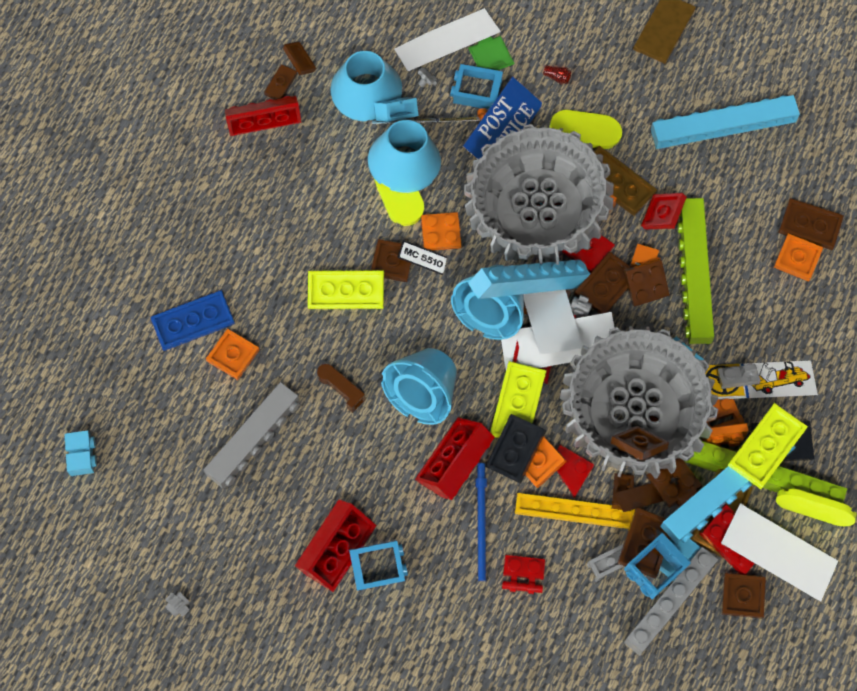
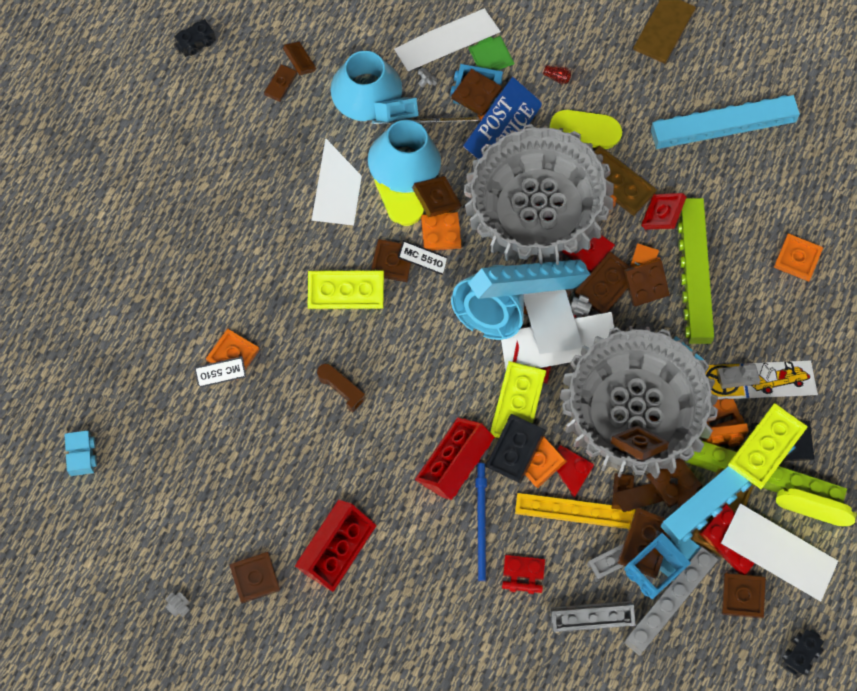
(192, 320): blue tile -> none
(194, 38): none -> black brick
(220, 372): none -> sticker
(252, 435): light grey brick -> none
(254, 577): none -> reddish brown plate
(263, 115): red slope -> none
(336, 189): none -> white sticker
(398, 551): dark azure window -> none
(421, 385): medium azure cone -> none
(436, 196): none -> reddish brown plate
(476, 92): none -> reddish brown plate
(592, 616): none -> piece
(800, 656): none -> black brick
(811, 223): reddish brown plate -> none

